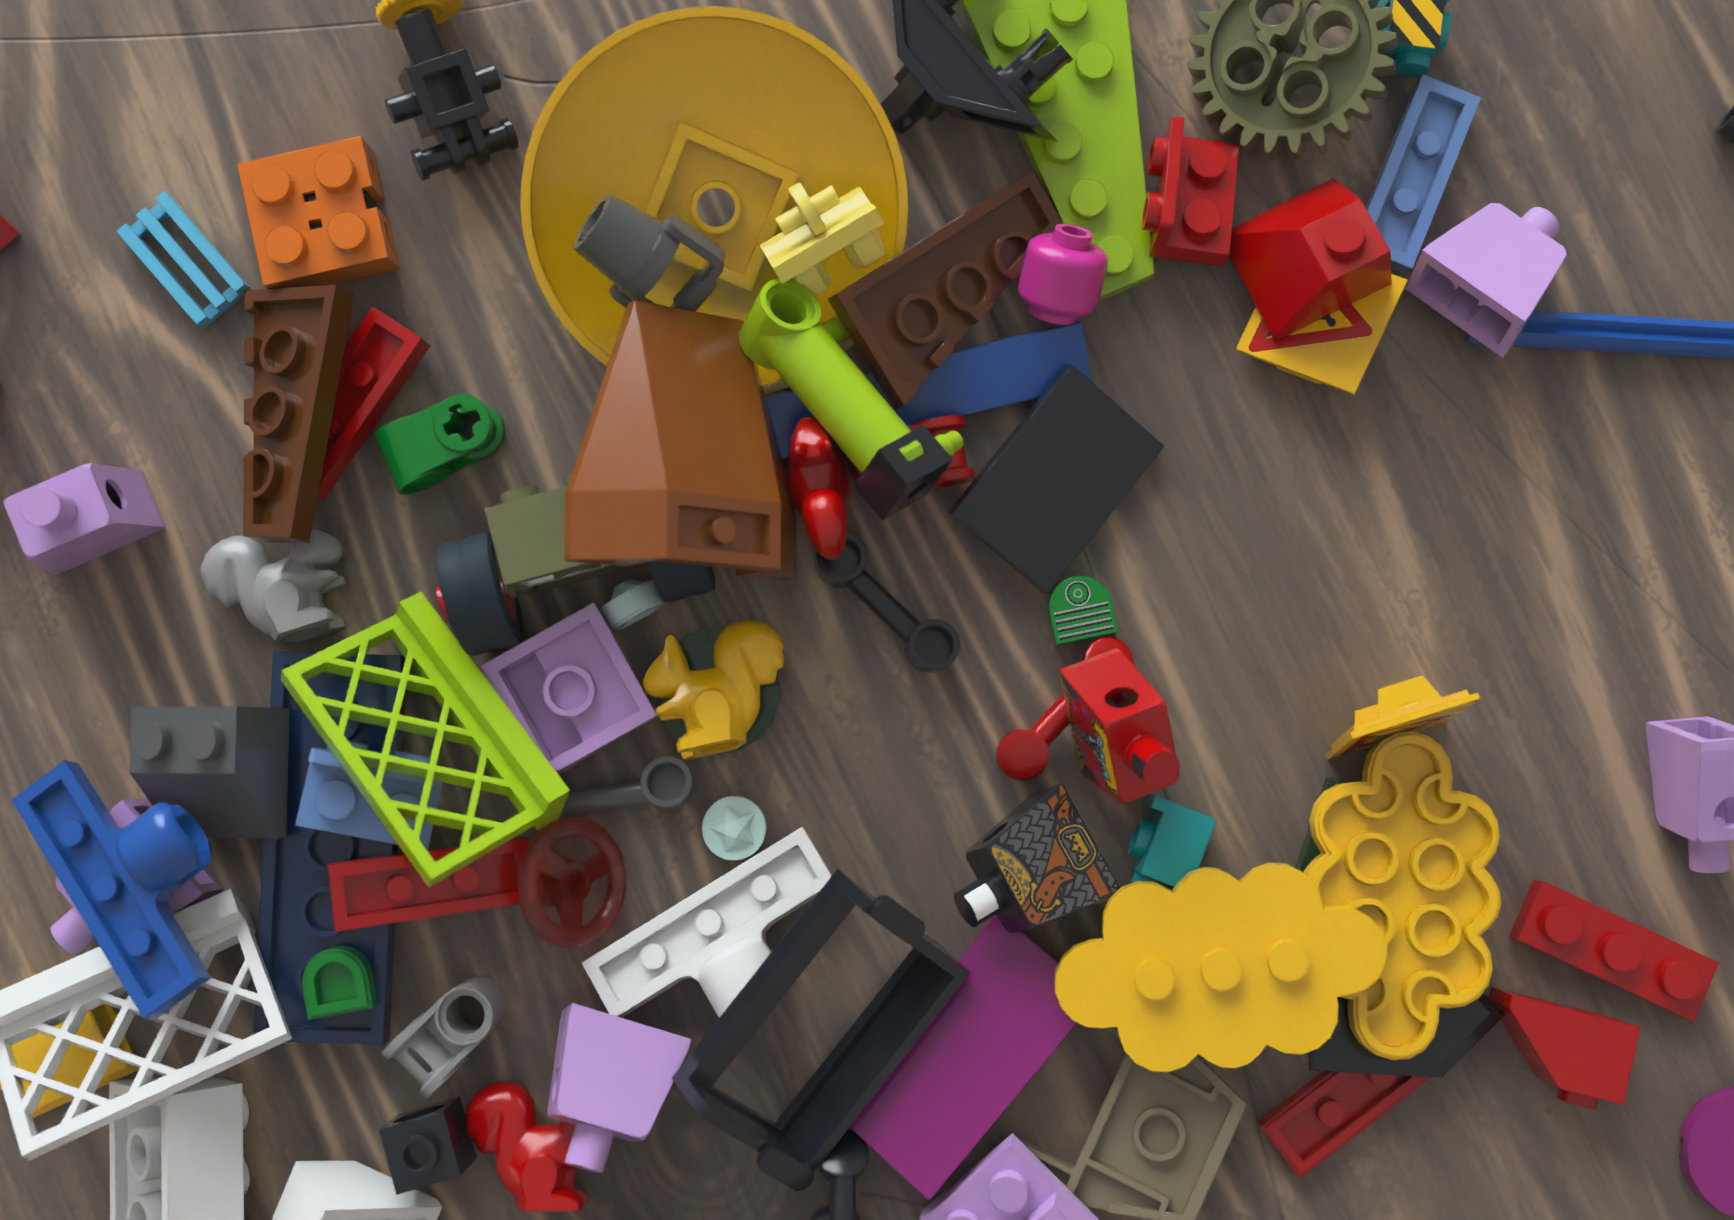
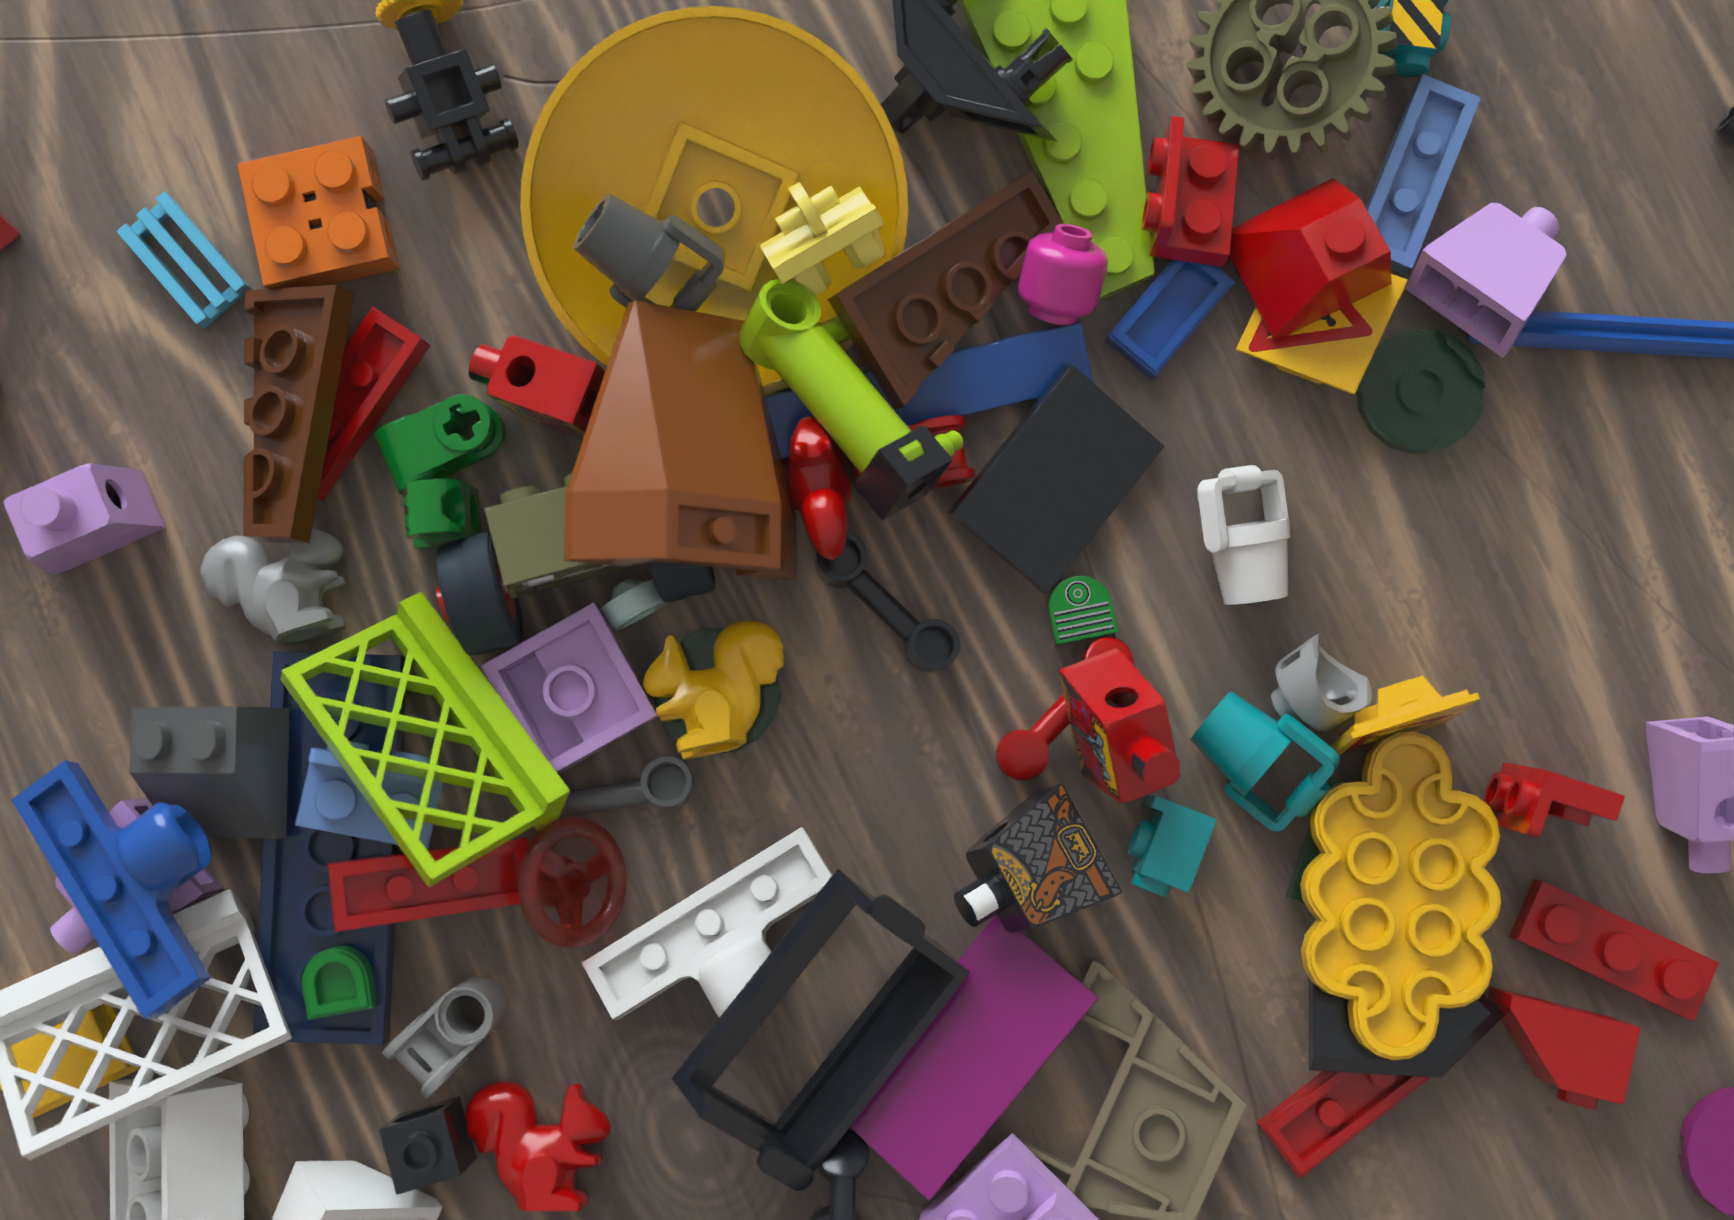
(440, 511): none -> green leg
(540, 383): none -> red torso
(609, 1080): lavender torso -> none
(734, 827): light aqua tile -> none
(1168, 314): none -> blue tile
(1220, 967): yellow plate -> none
(1244, 746): none -> teal piece
(1251, 555): none -> white piece
(1318, 688): none -> light grey piece
(1421, 391): none -> clear green tile
(1527, 795): none -> red bracket

